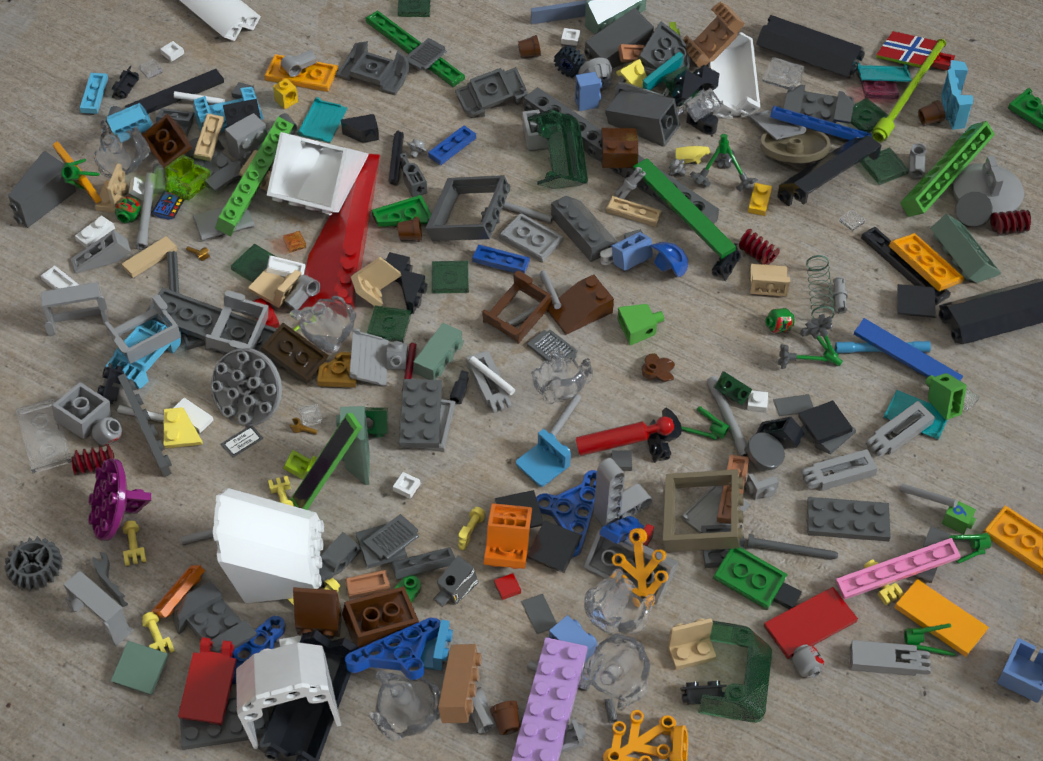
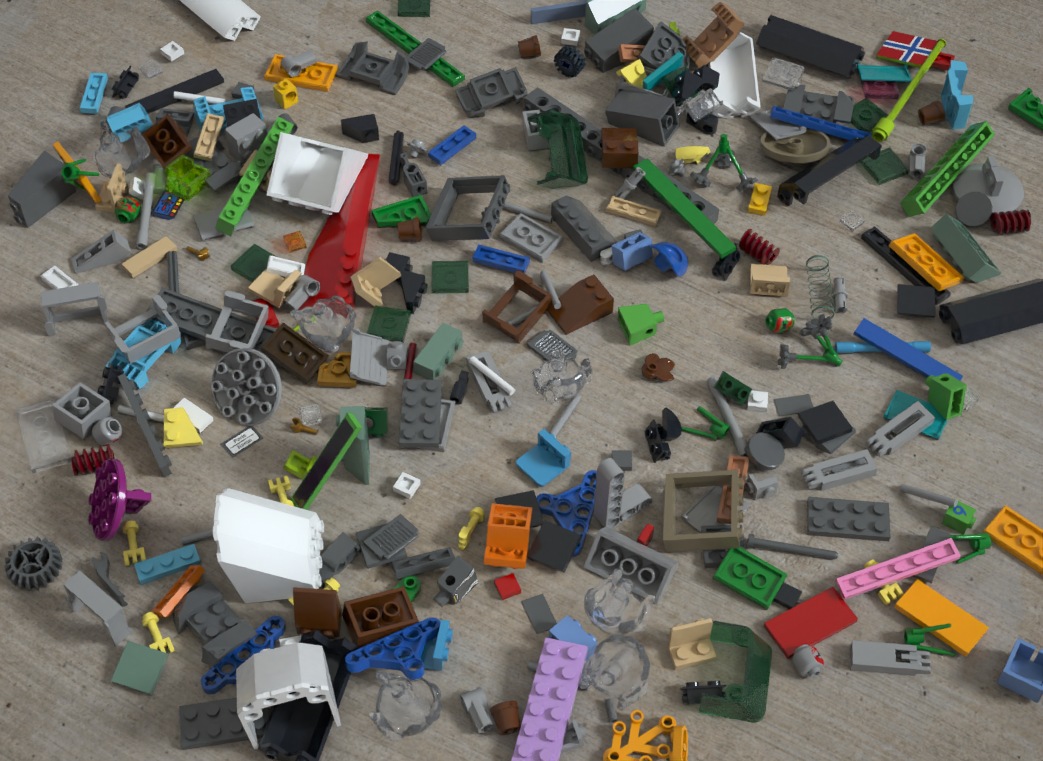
(94, 231): white plate -> none
(167, 564): none -> medium azure plate
(208, 683): red tile -> none
(322, 120): teal piece -> none
(367, 584): nougat tile -> none
(459, 683): medium nougat brick -> none
(587, 91): medium blue brick -> none
(601, 67): light grey piece -> none
(619, 530): blue plate -> none
(622, 436): red piece -> none
(641, 572): light orange plant -> none

